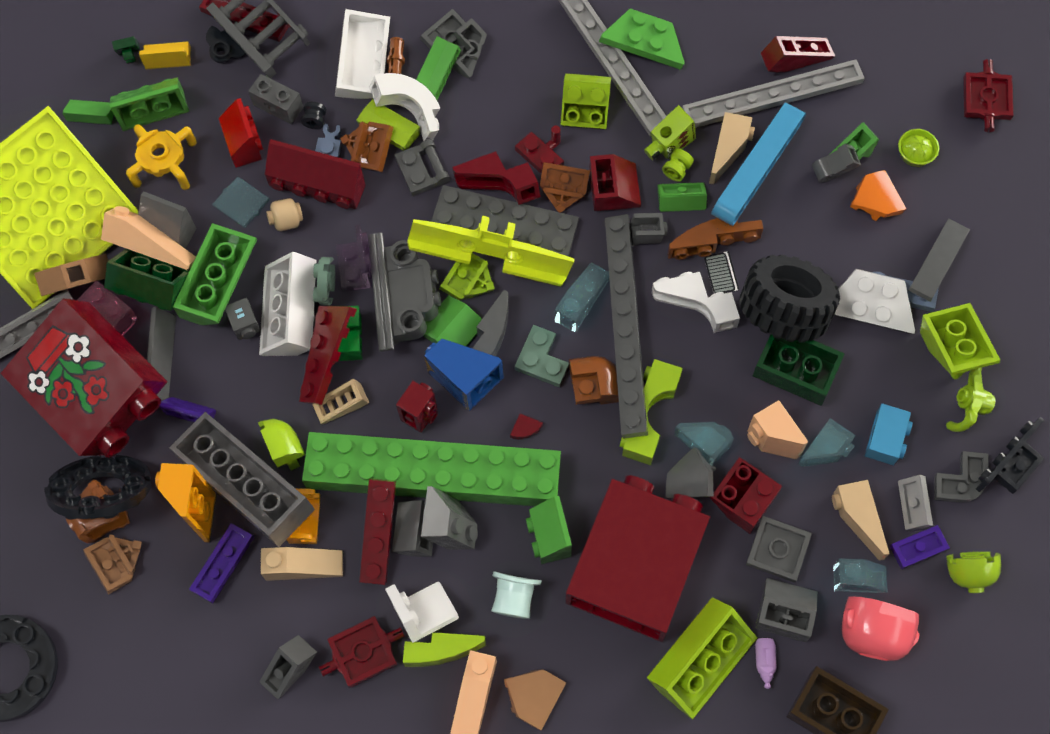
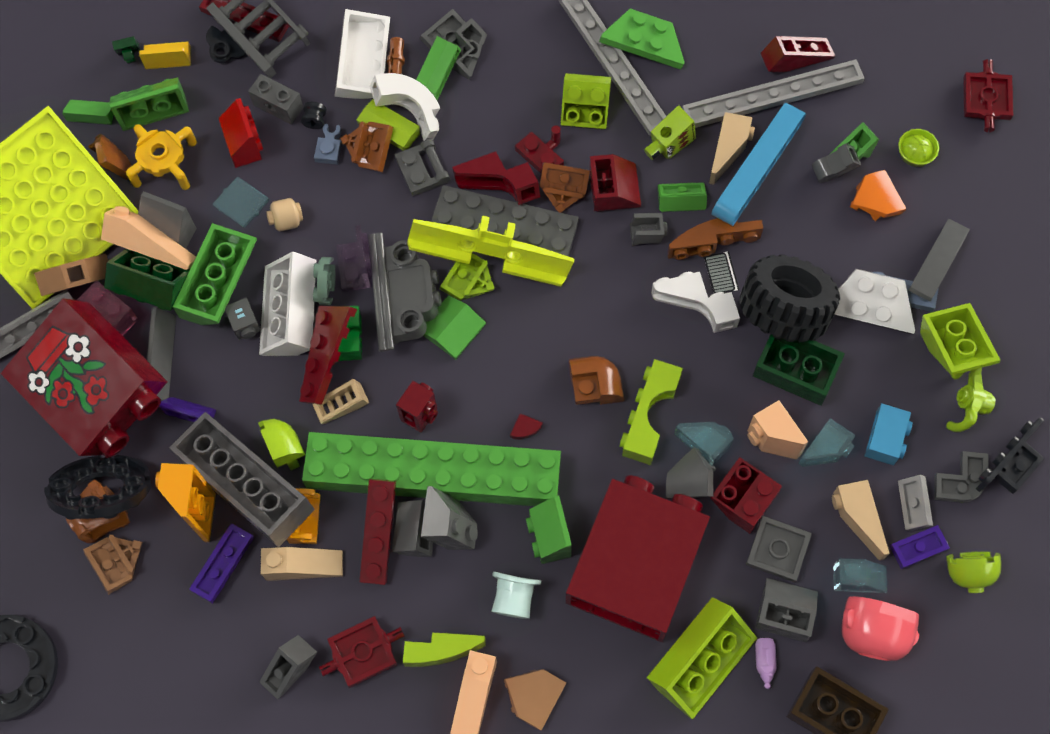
(110, 156): none -> dark orange slope
(314, 174): dark red slope -> none
(423, 611): white bracket -> none
(463, 371): blue slope -> none
(493, 326): dark grey slope -> none
(536, 361): sand green plate -> none
(581, 297): clear light blue slope -> none
(626, 327): dark grey plate -> none
(676, 167): lime wheel -> none

